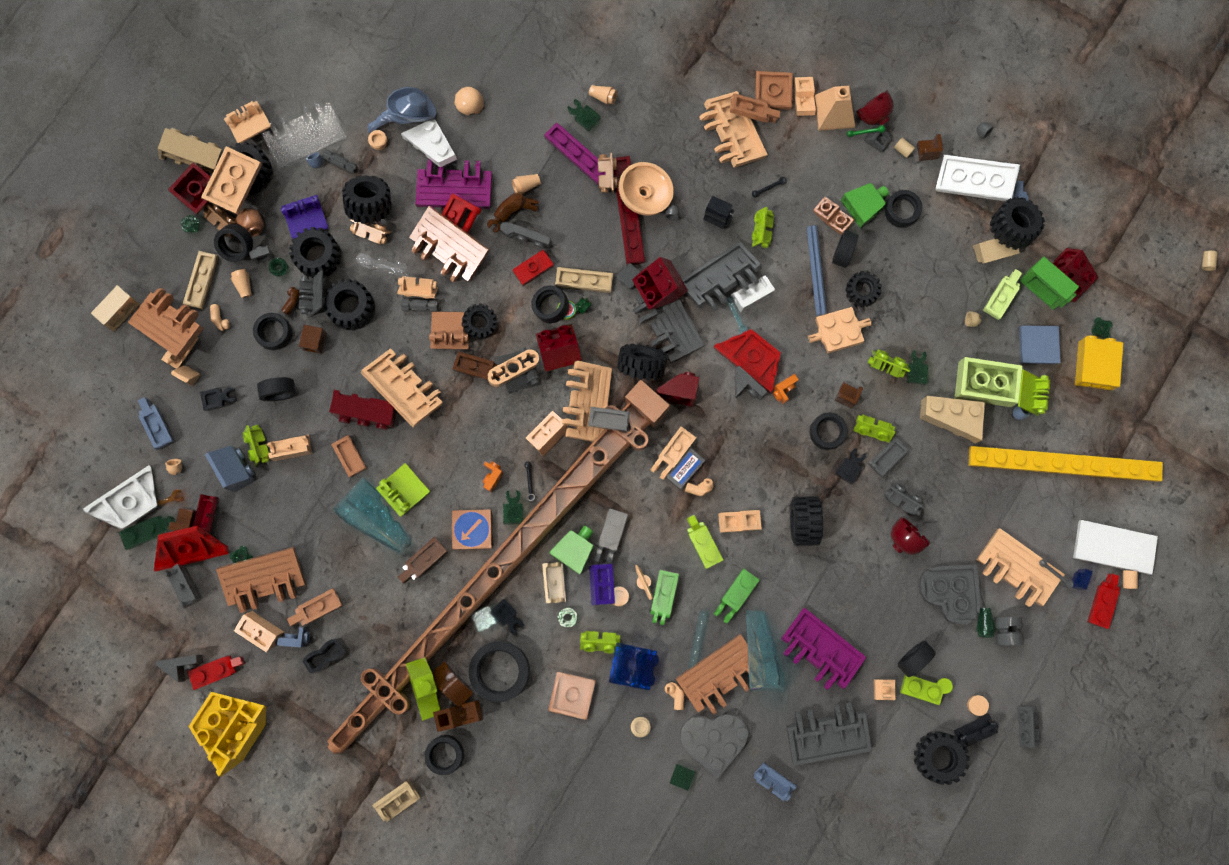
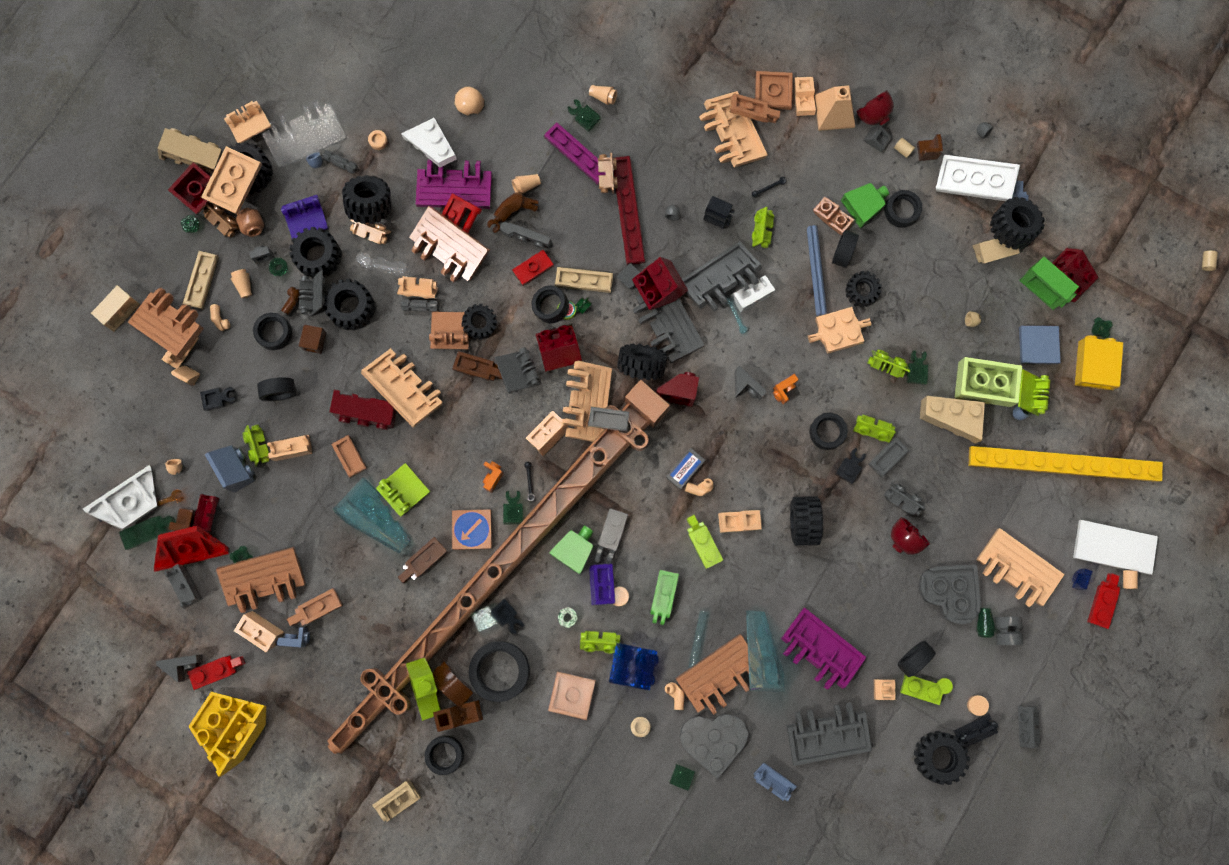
(154, 424): sand blue hinge -> none
(222, 248): black tyre -> none
(321, 659): black brick -> none
(405, 107): sand blue hat -> none
(498, 369): light nougat beam -> none
(554, 582): tan hinge -> none
(644, 582): light nougat piece -> none
(652, 182): light nougat dish -> none
(674, 451): light nougat hinge -> none
(737, 594): bright green hinge -> none
(753, 356): red wing -> none
(848, 395): reddish brown panel -> none
(881, 129): green hinge -> none
(1003, 295): yellowish green hinge -> none
(1068, 583): dark grey hinge -> none

